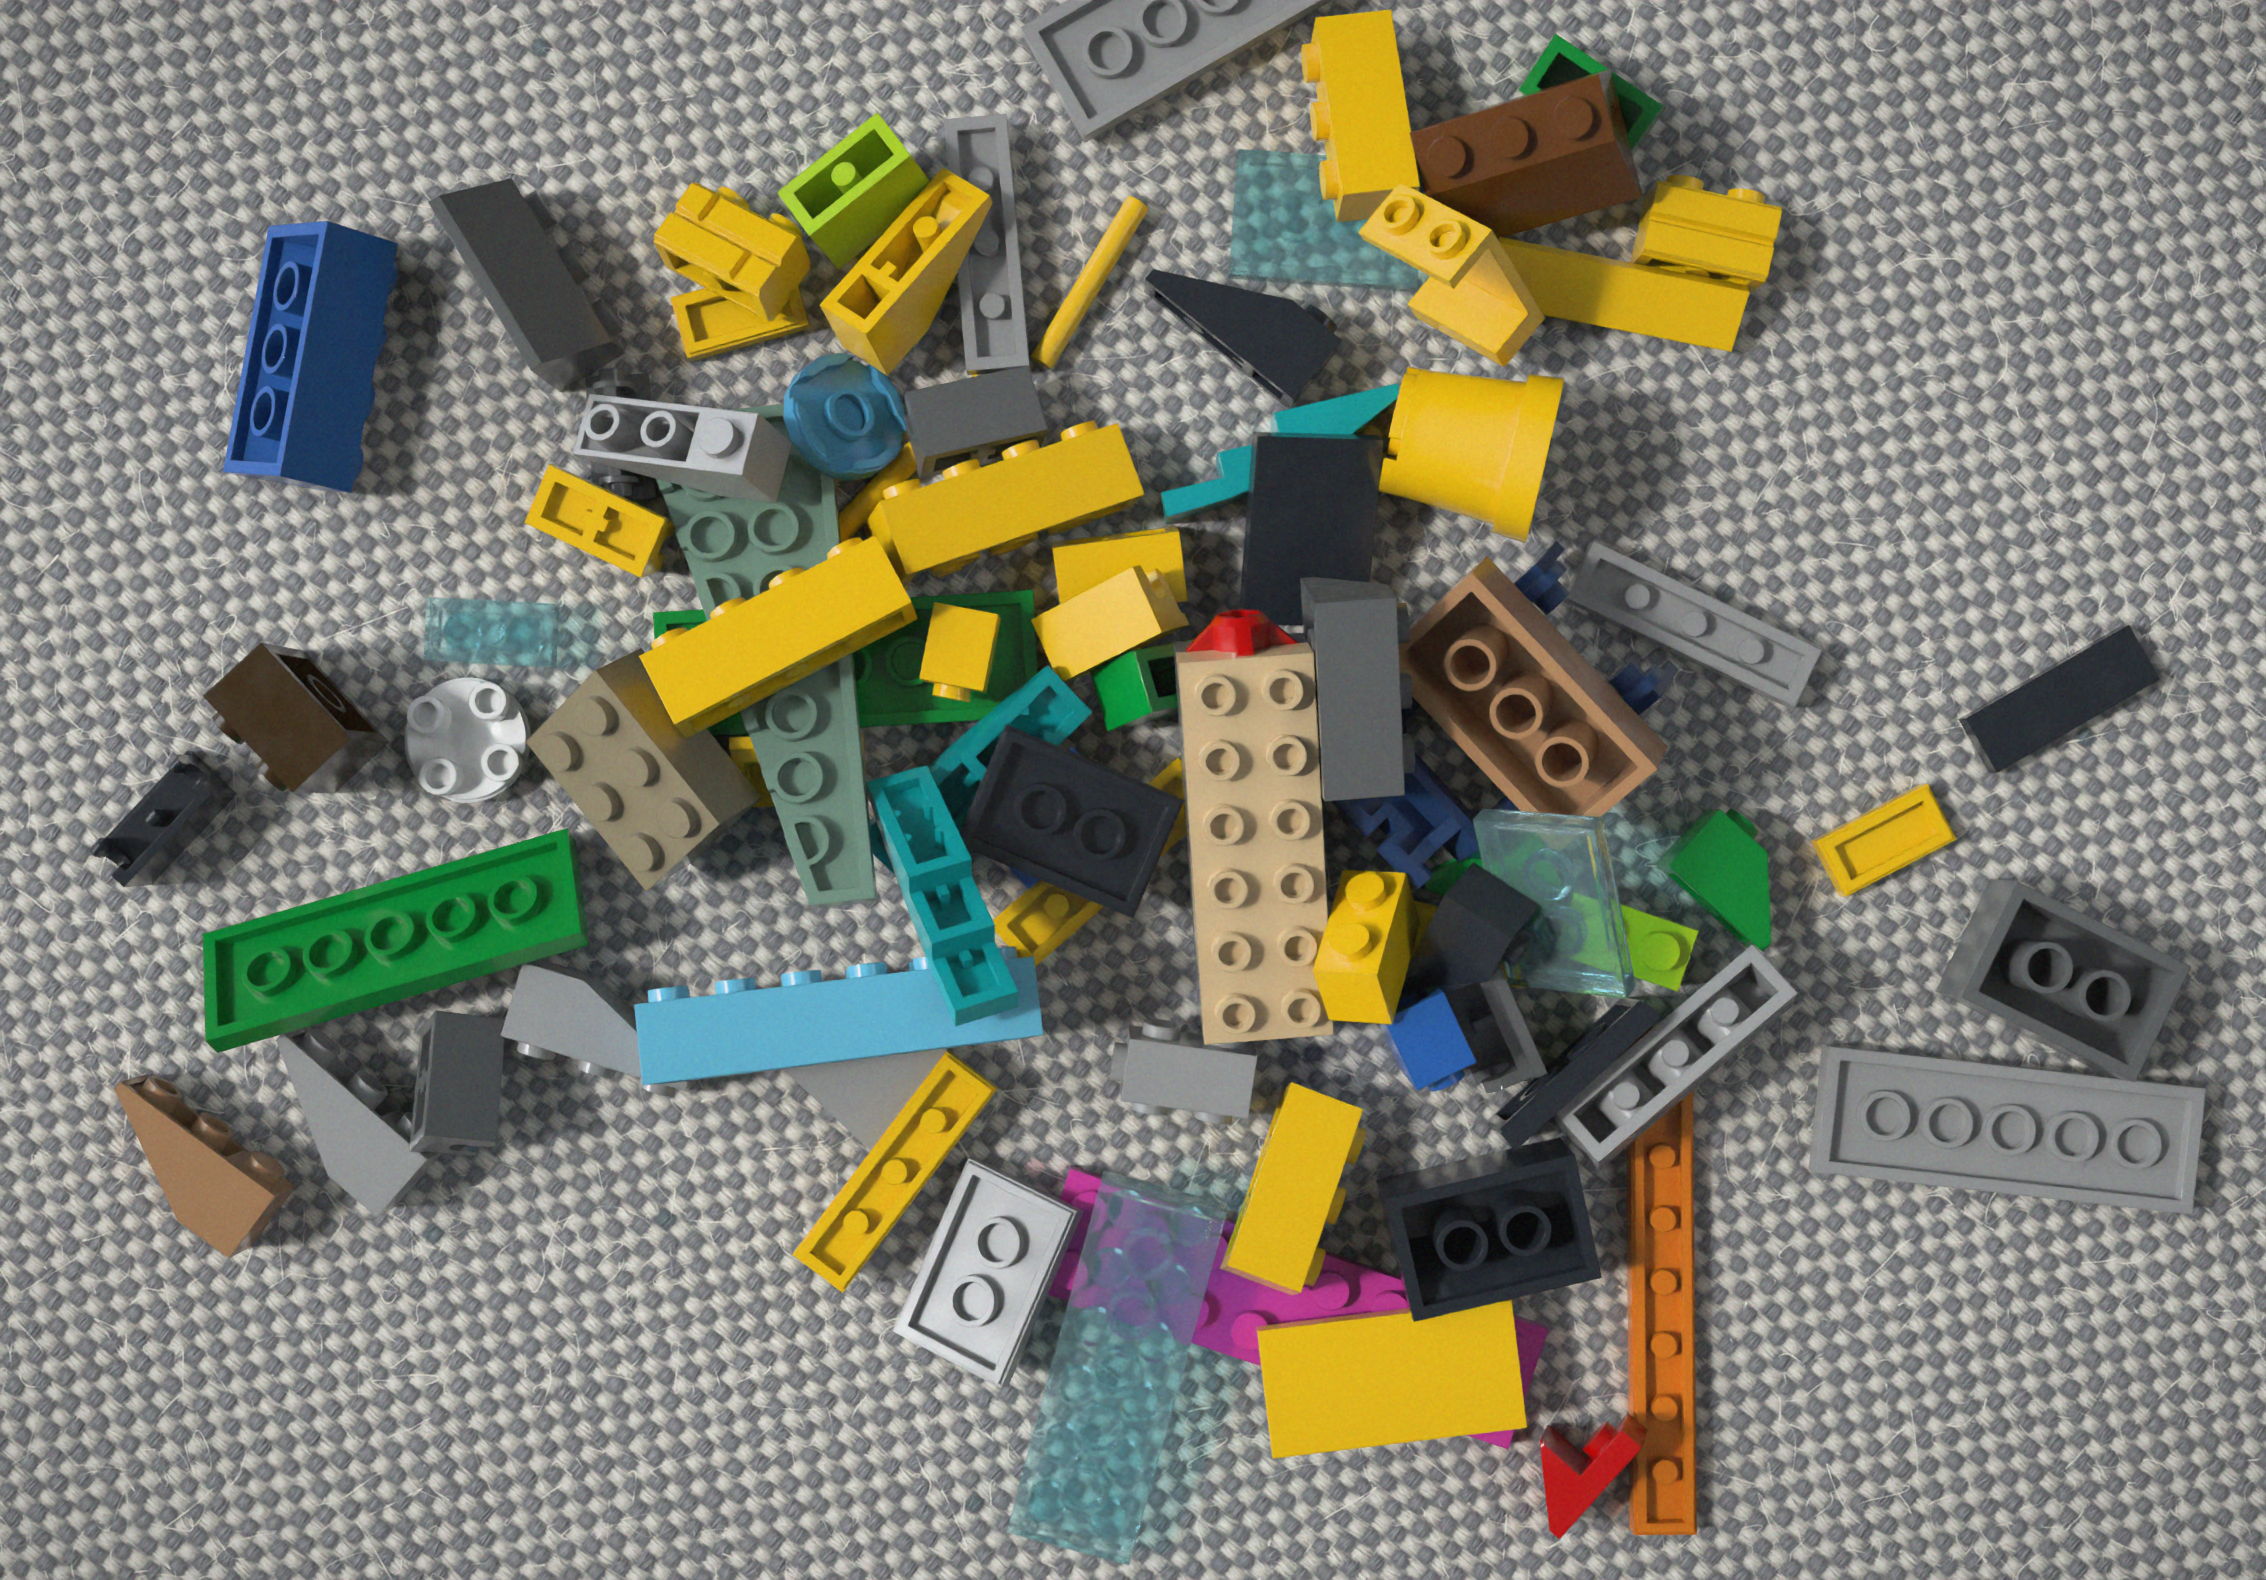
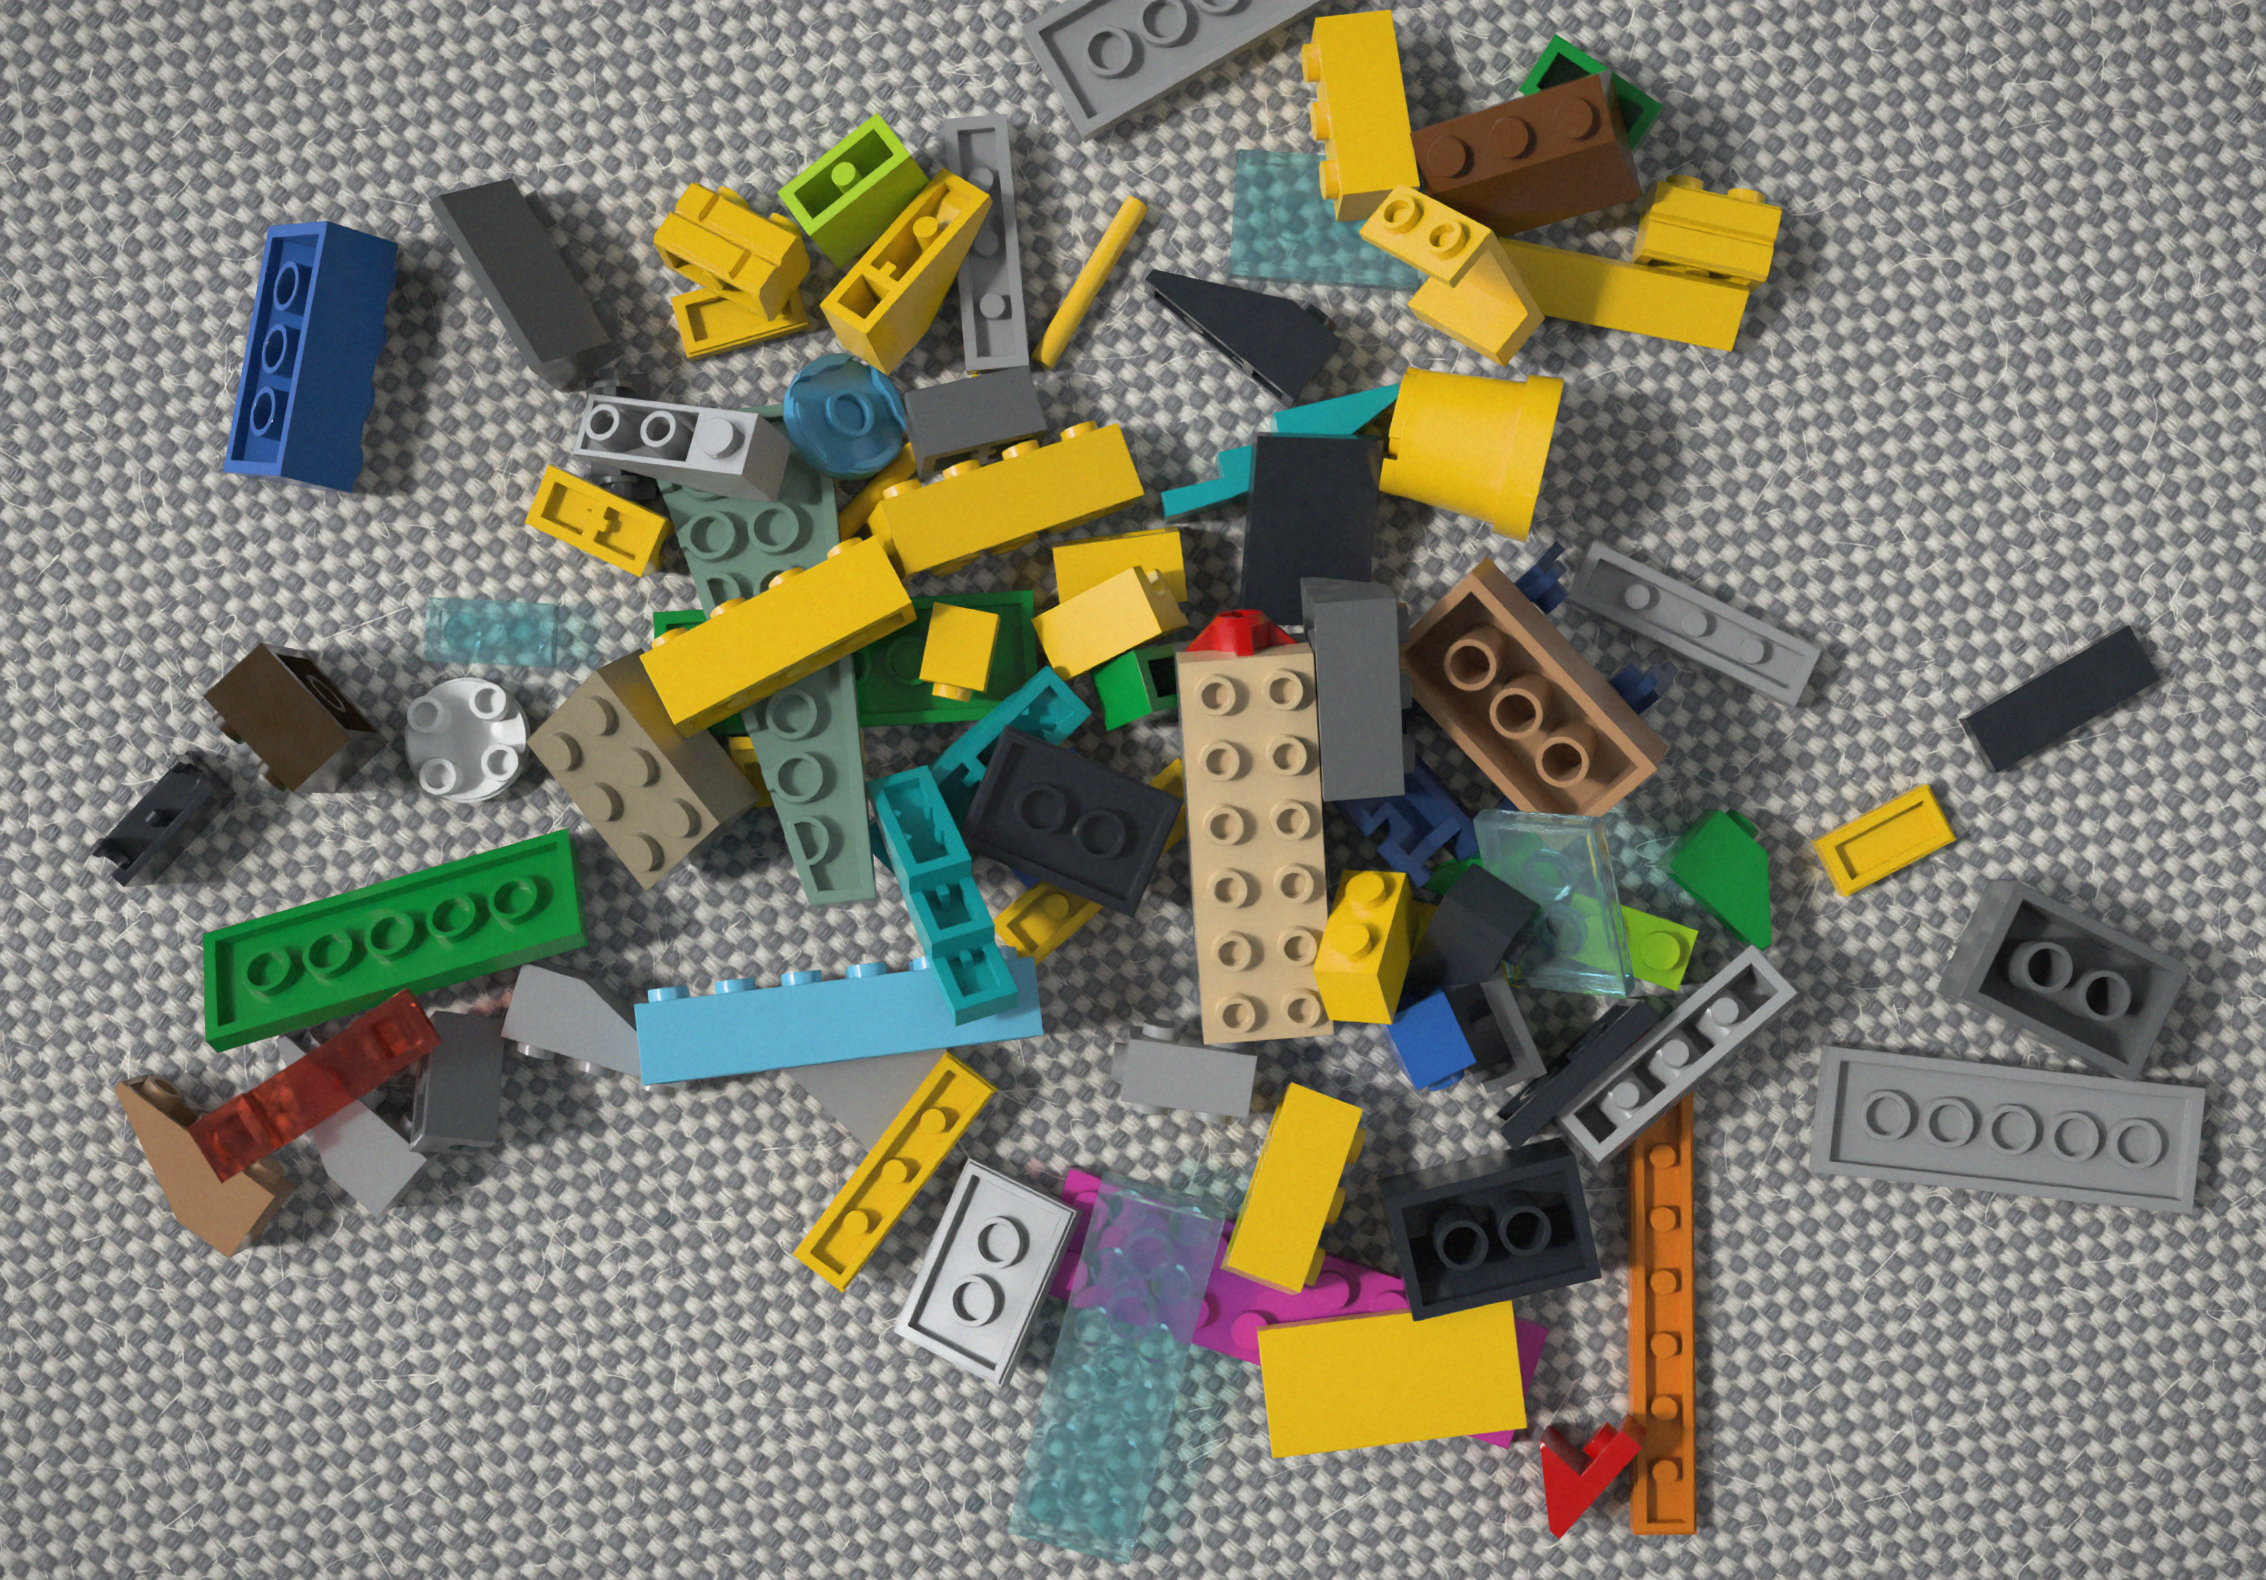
(316, 1086): none -> clear red slope

